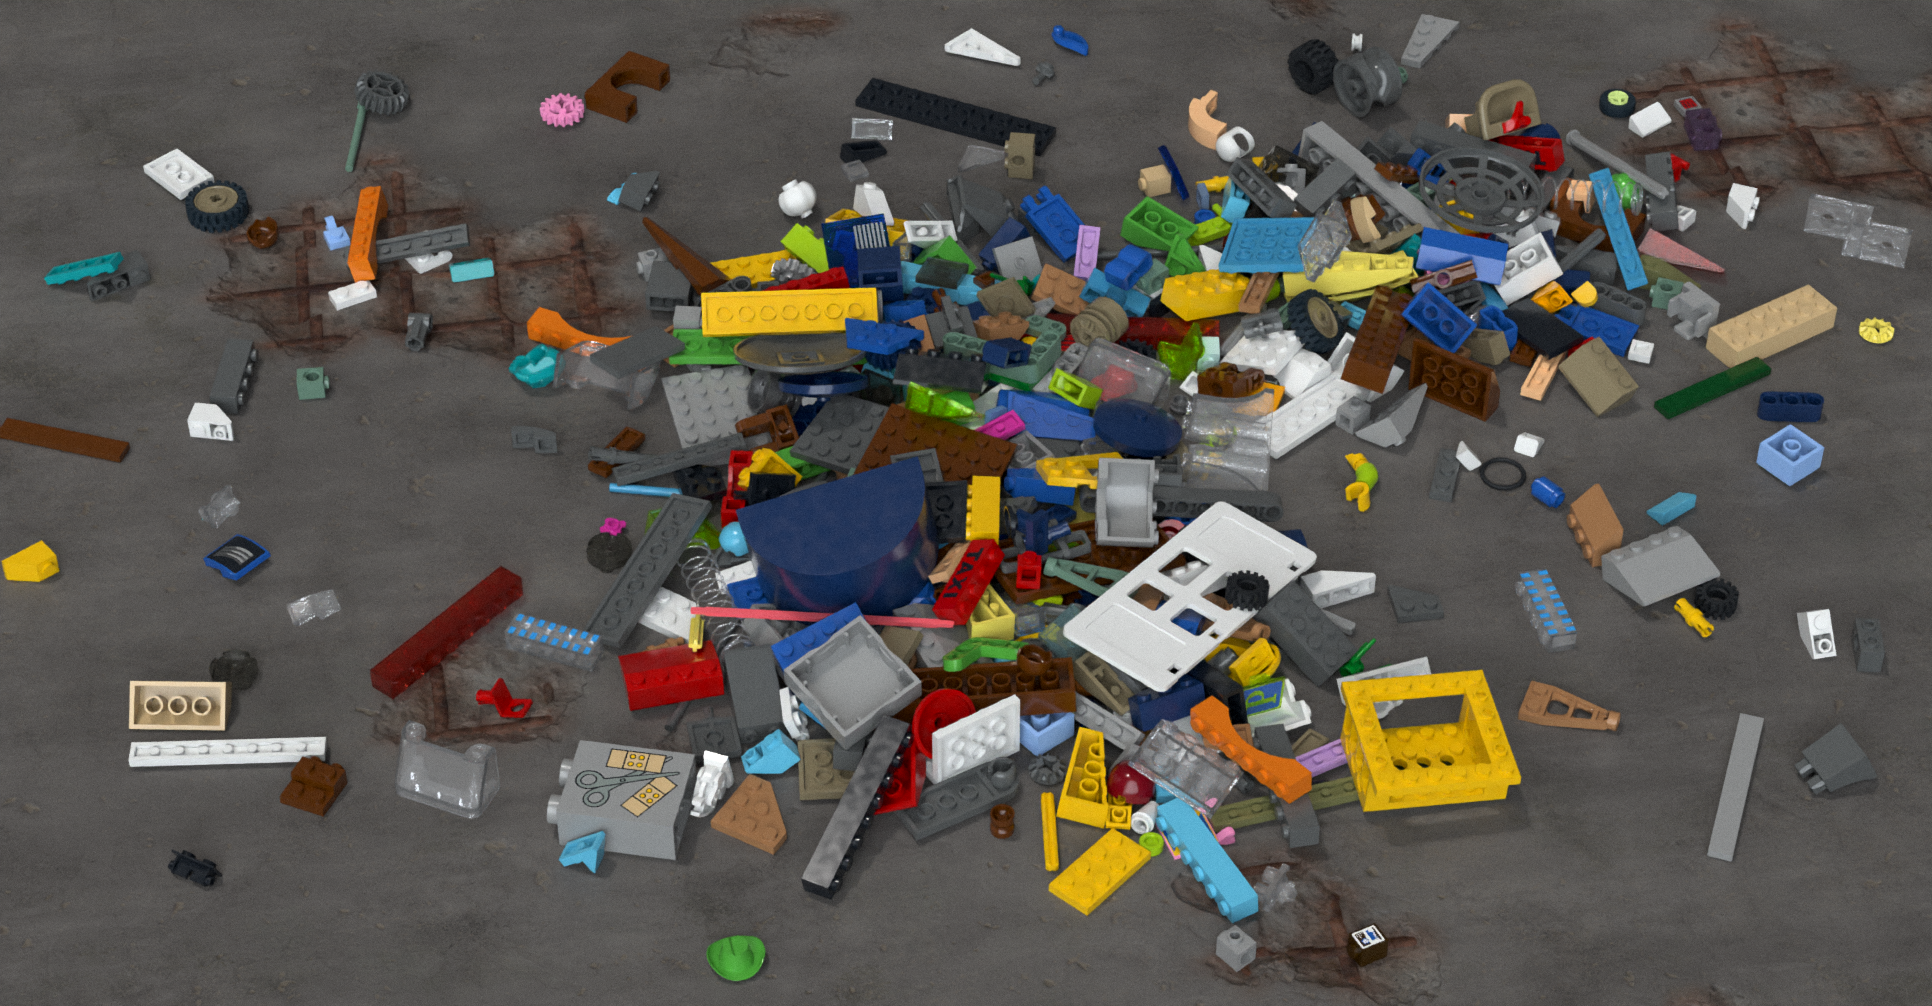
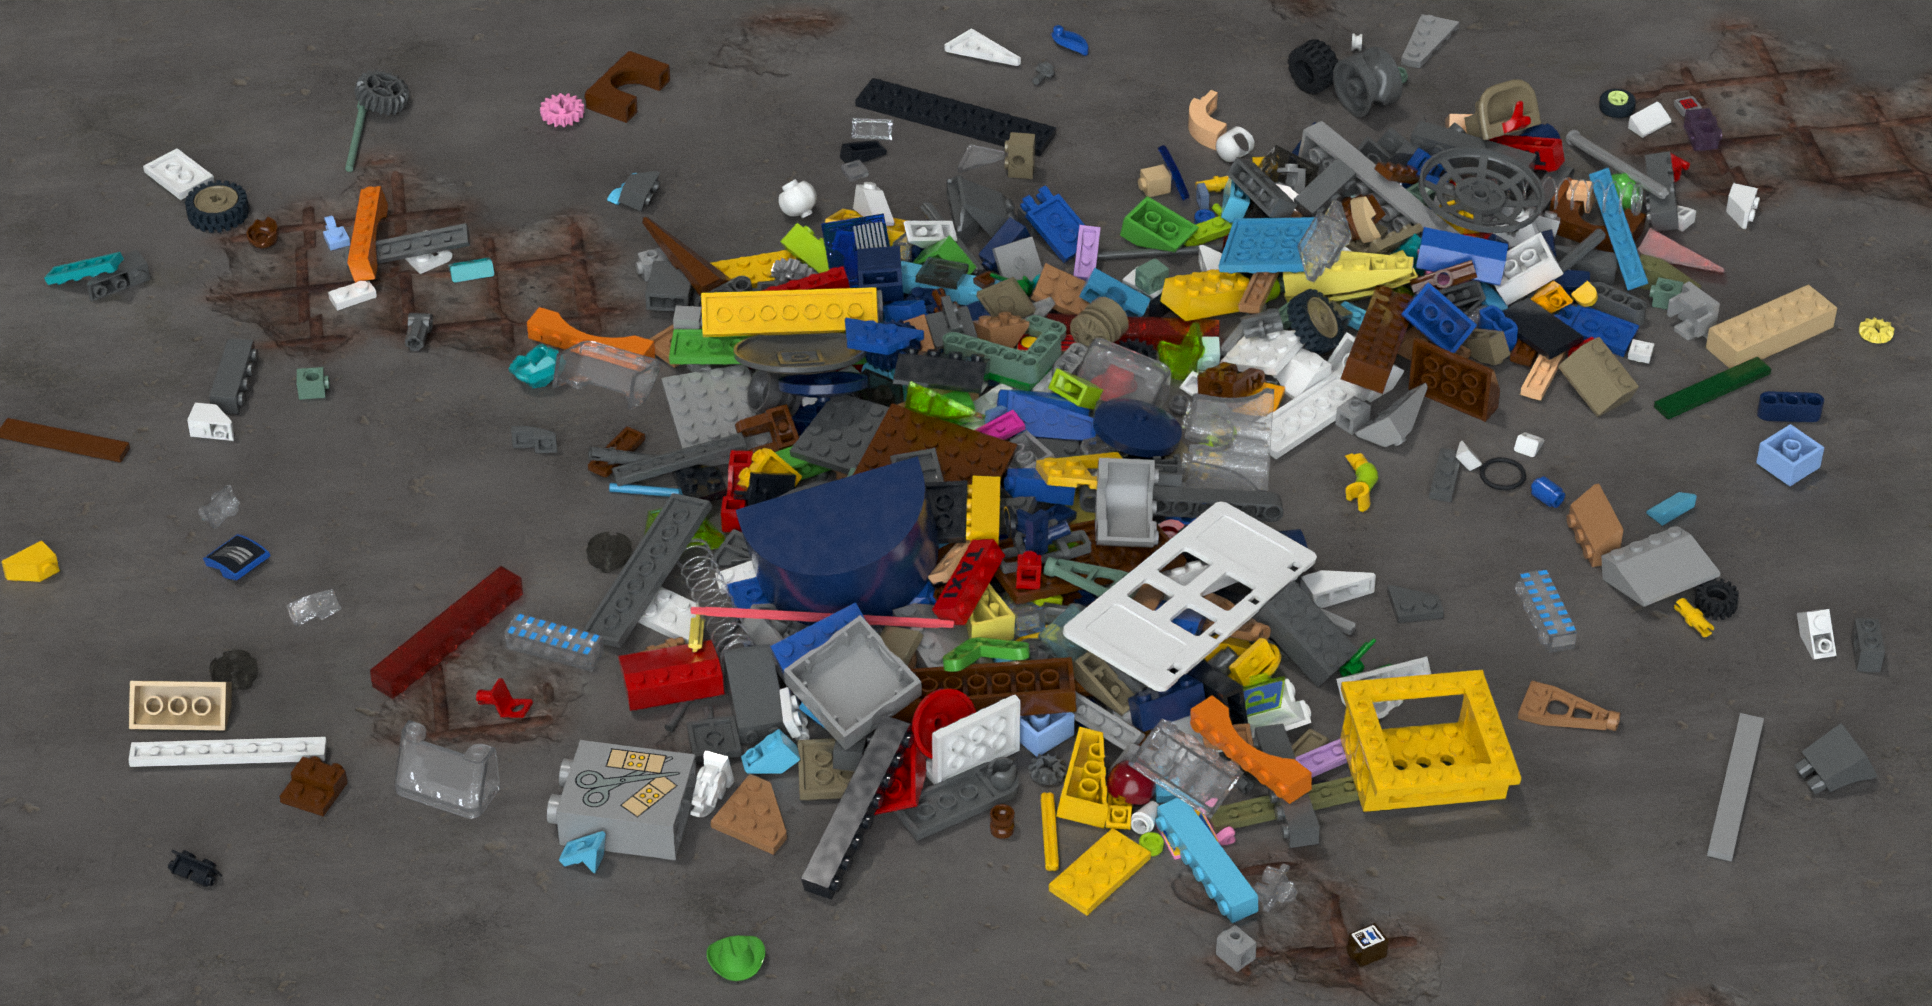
(613, 526): dark pink plate -> none
(637, 352): dark grey tile -> none
(732, 539): medium azure hair -> none
(1006, 353): dark blue brick -> none
(1034, 660): reddish brown hair -> none
(1128, 267): blue brick -> none
(1182, 258): bright green wing -> none
(1247, 590): black tyre -> none
(1860, 235): clear bracket -> none

